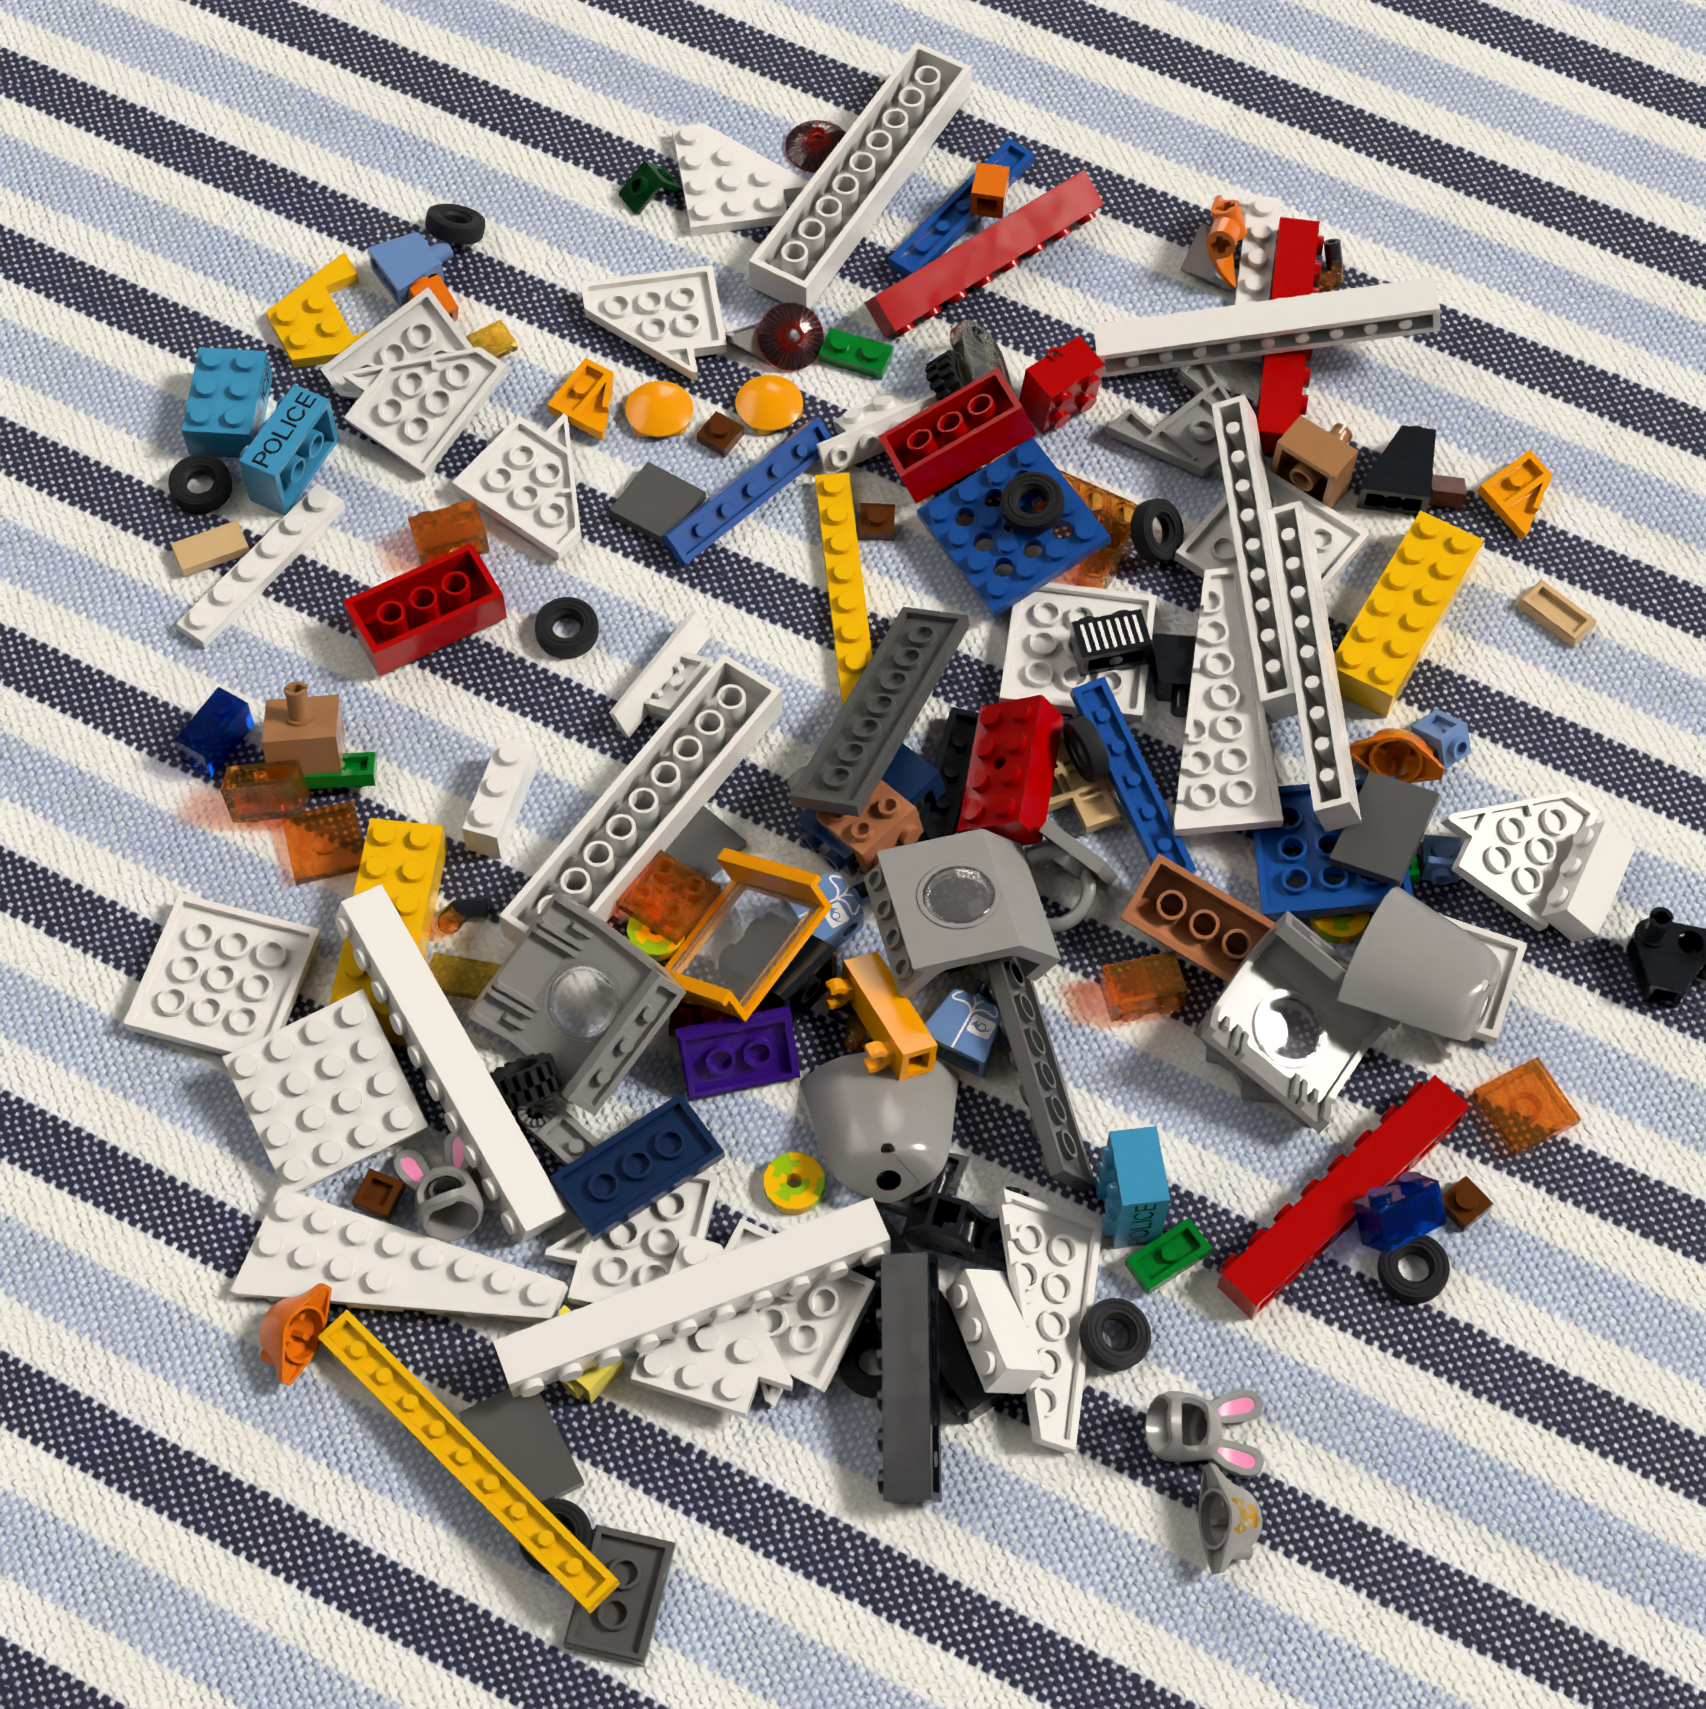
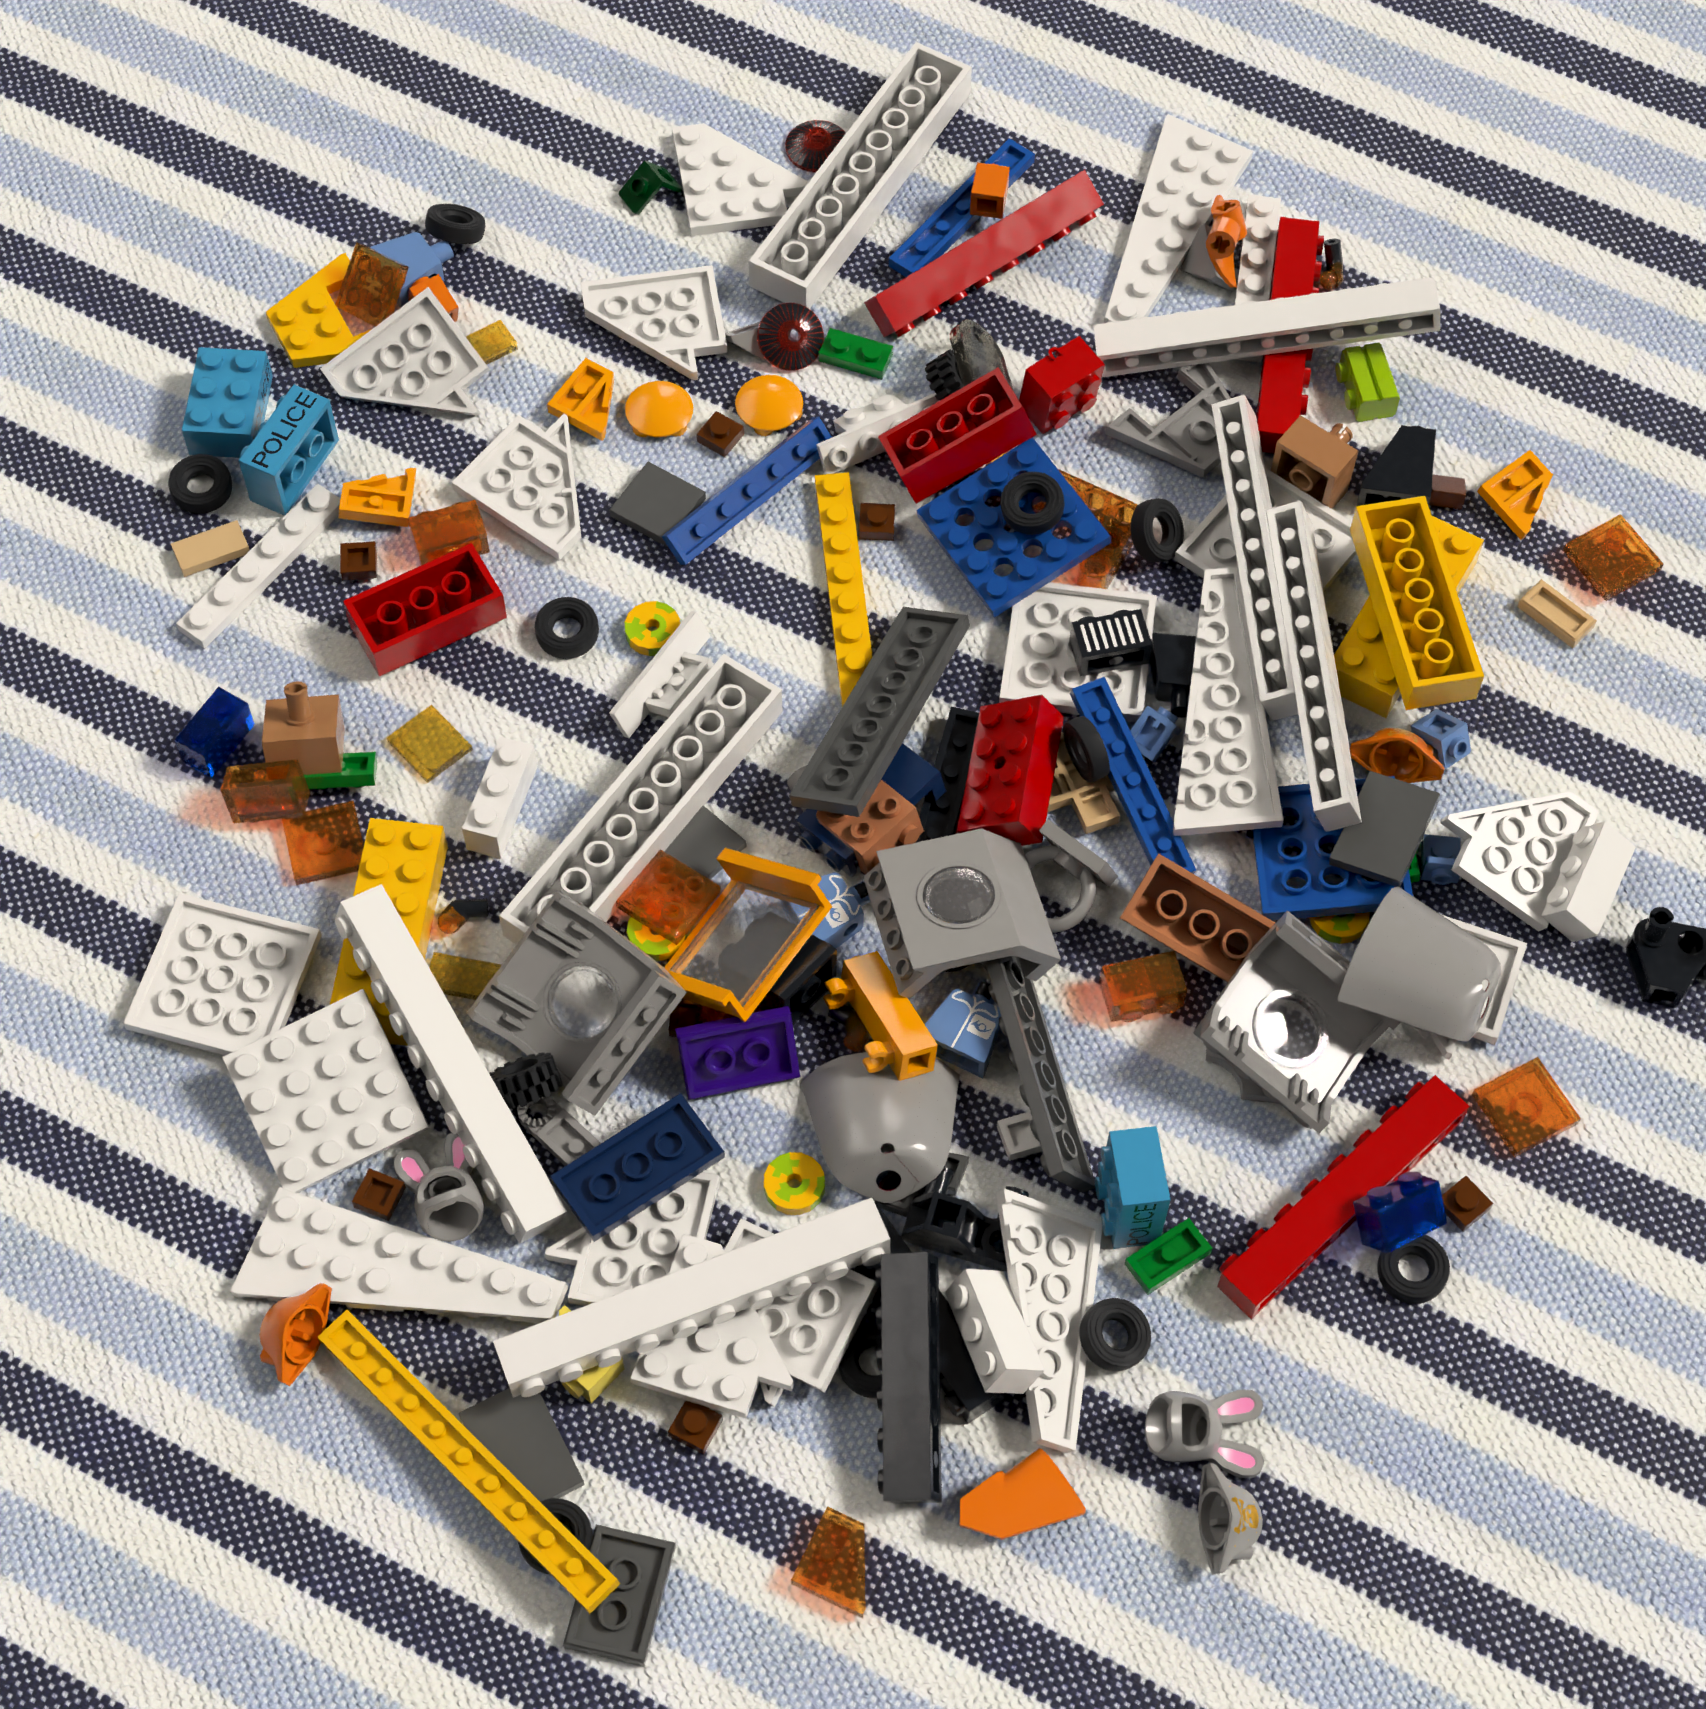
(358, 560): none -> reddish brown plate
(371, 285): none -> clear orange tile
(379, 499): none -> light orange wing
(423, 402): white wing -> none
(429, 743): none -> clear yellow piece
(649, 615): none -> yellow piece
(695, 1426): none -> reddish brown plate
(835, 1563): none -> clear orange wing
(1017, 1136): none -> white plate
(1020, 1499): none -> orange panel
(1154, 731): none -> medium blue bracket
(1176, 200): none -> white wing
(1367, 382): none -> lime brick
(1416, 603): none -> yellow brick
(1613, 557): none -> clear orange tile

